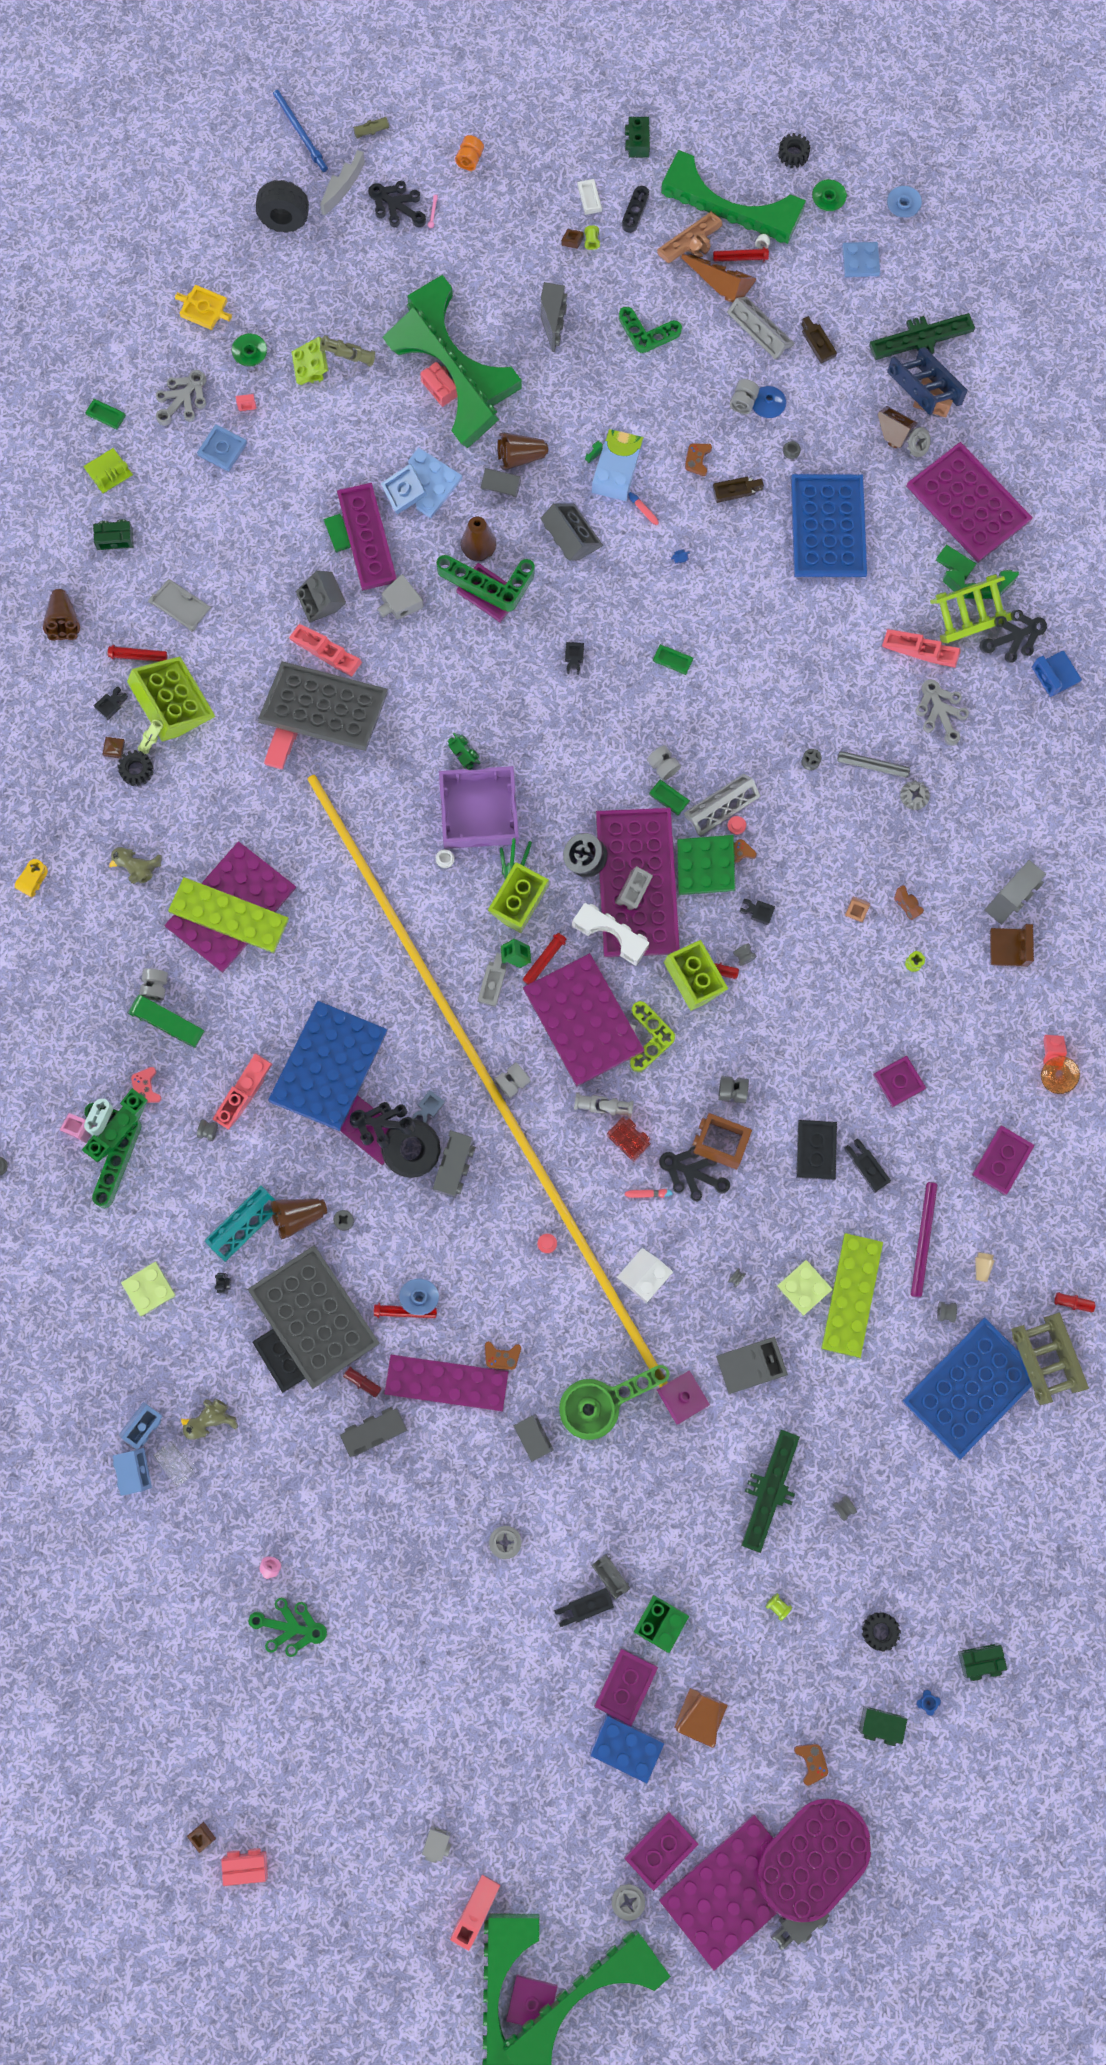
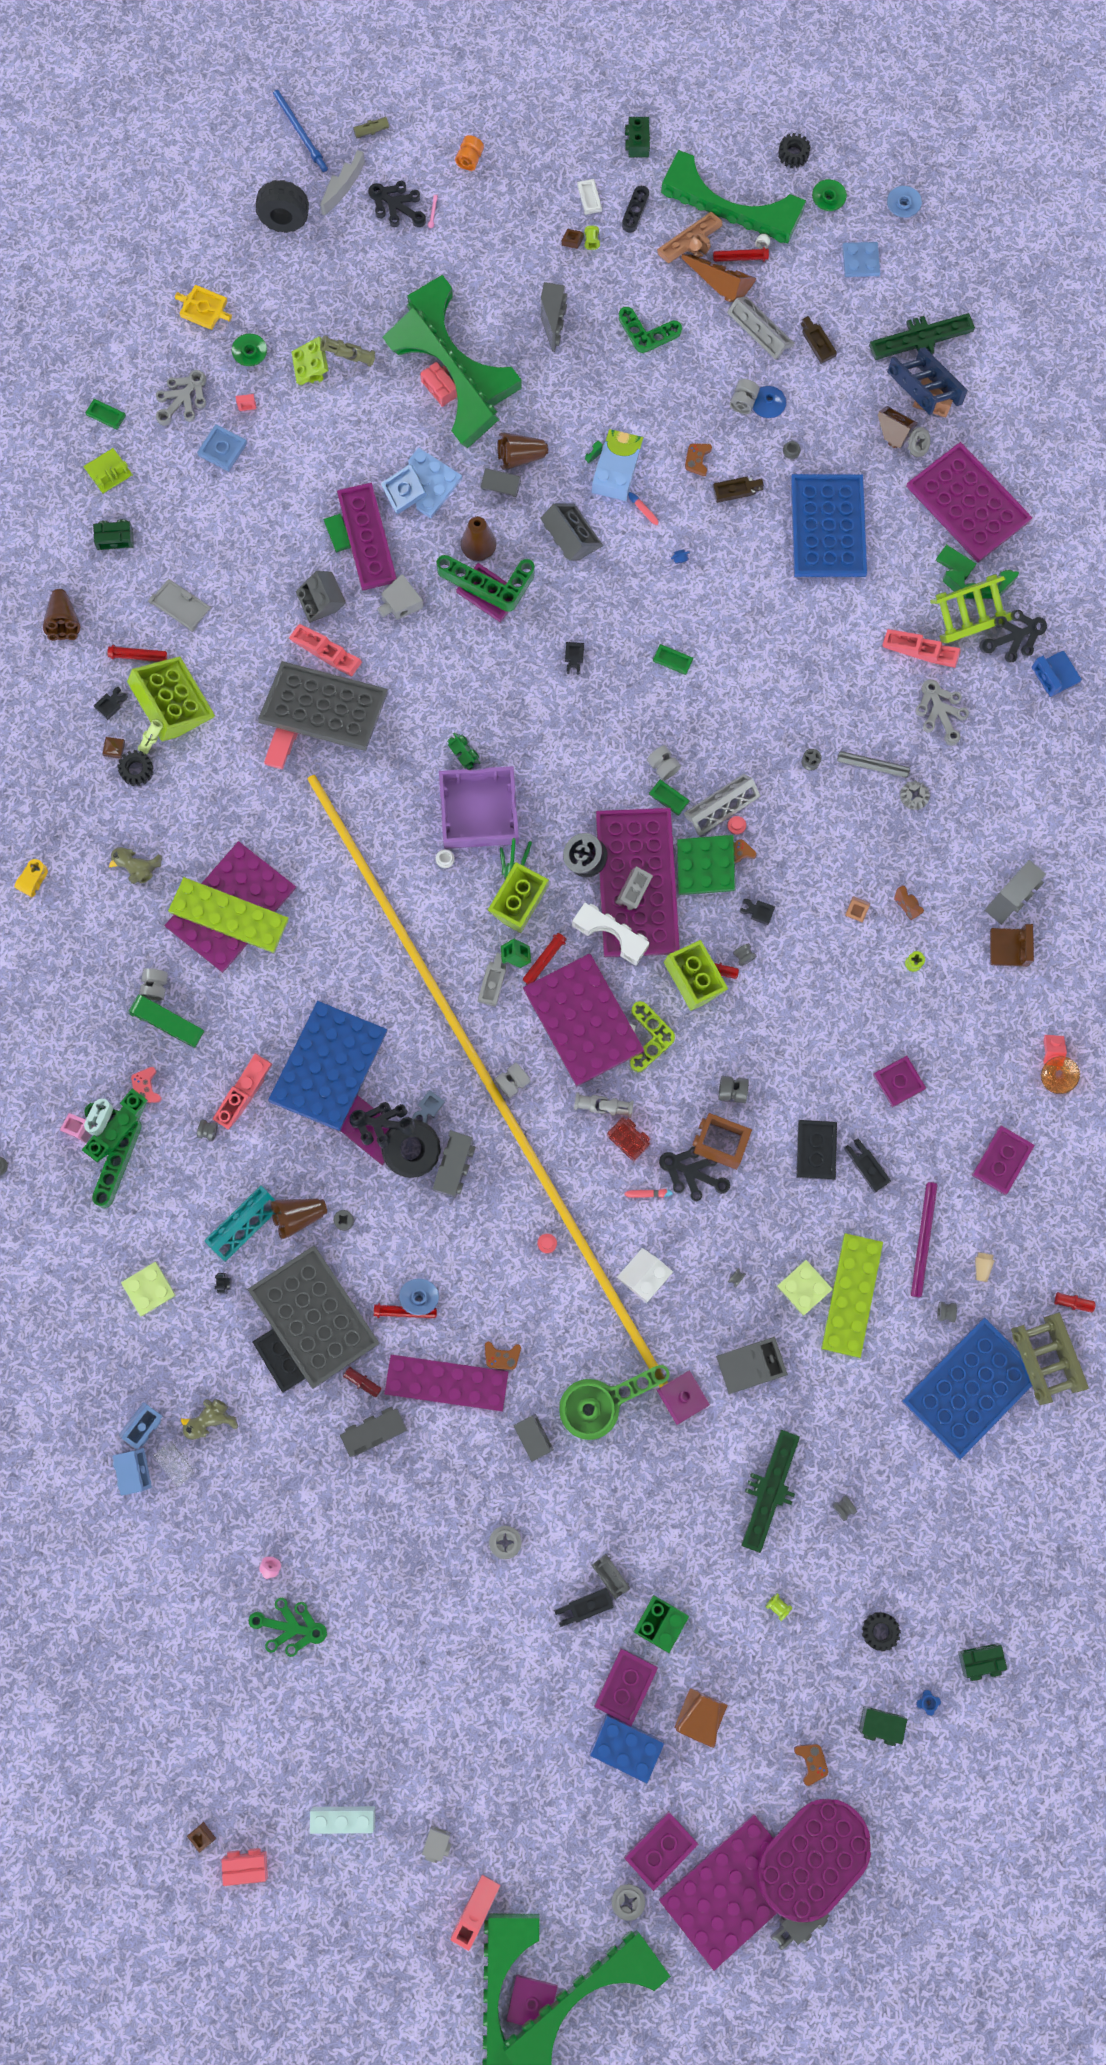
(342, 1820): none -> light aqua brick

